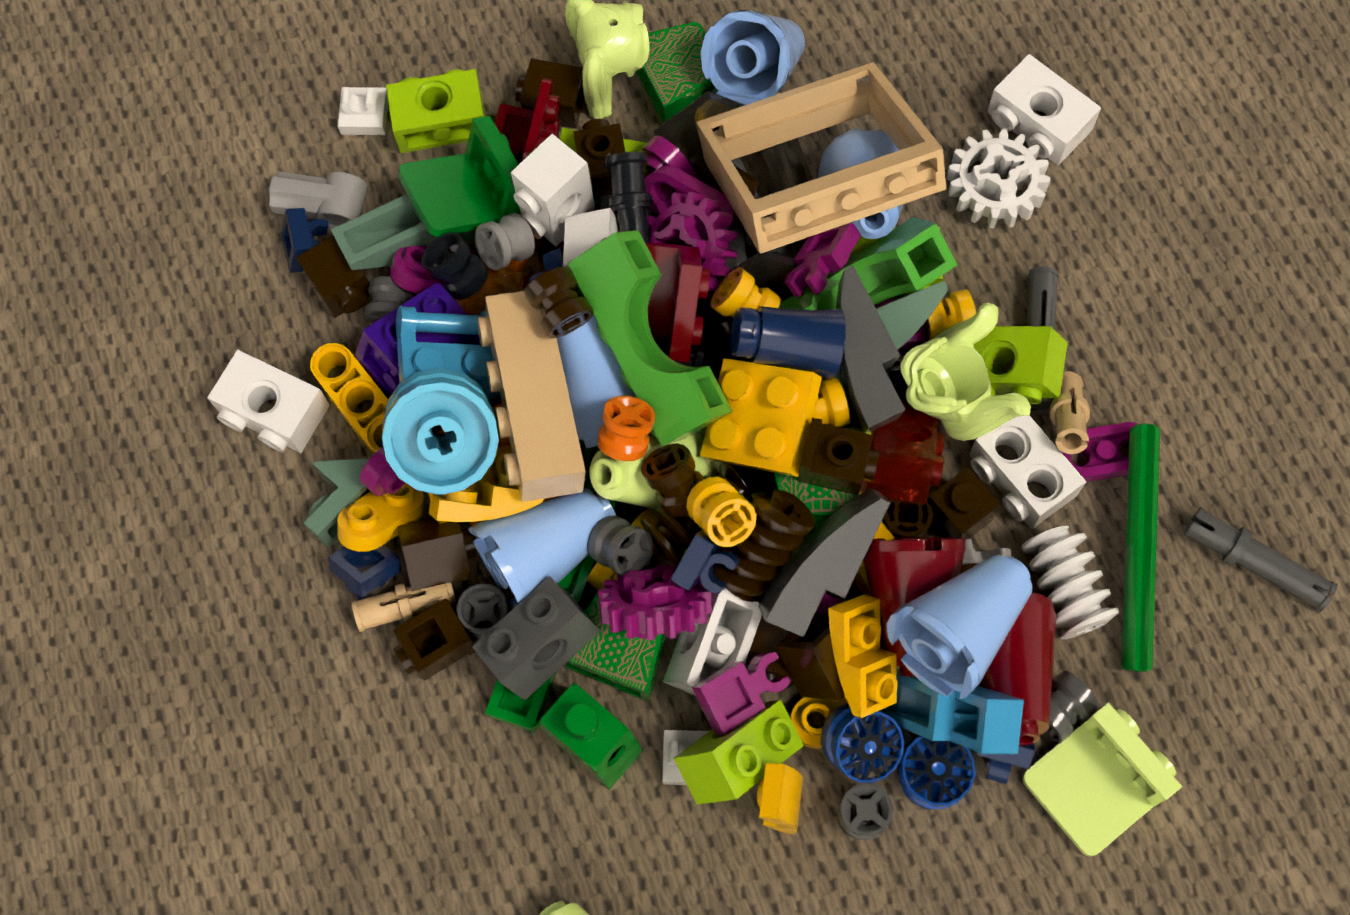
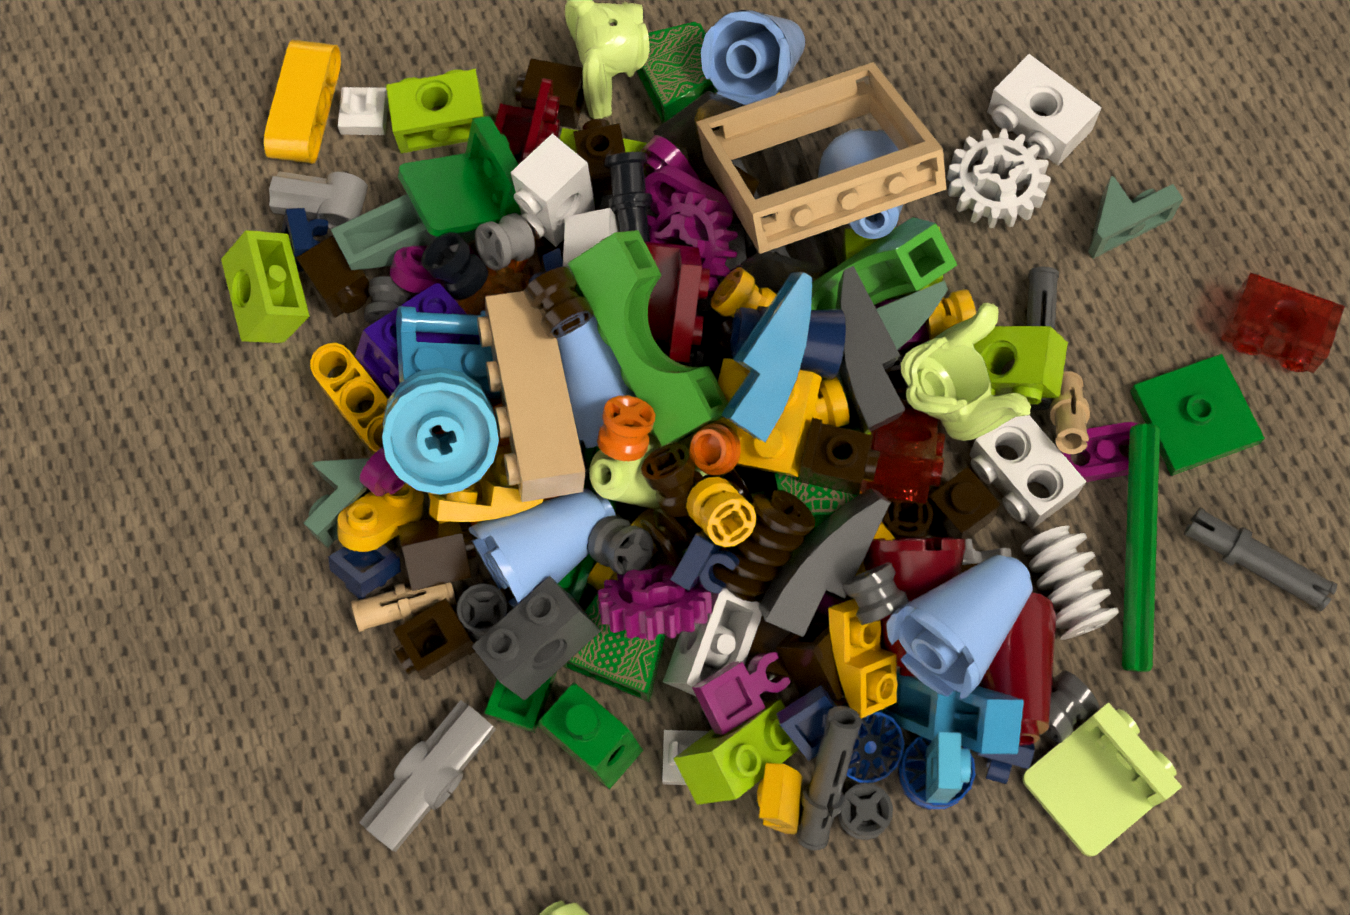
(252, 382): white brick -> none
(264, 287): none -> lime brick
(302, 101): none -> yellow beam
(427, 775): none -> light grey piece
(715, 449): none -> orange plate
(773, 358): none -> dark azure slope
(806, 720): none -> dark blue tile
(820, 256): magenta plate -> none
(823, 794): none -> dark grey pin
(875, 593): none -> dark grey wheel
(946, 767): none -> medium azure plate
(1124, 219): none -> sand green slope
(1197, 414): none -> green plate
(1308, 319): none -> clear red brick

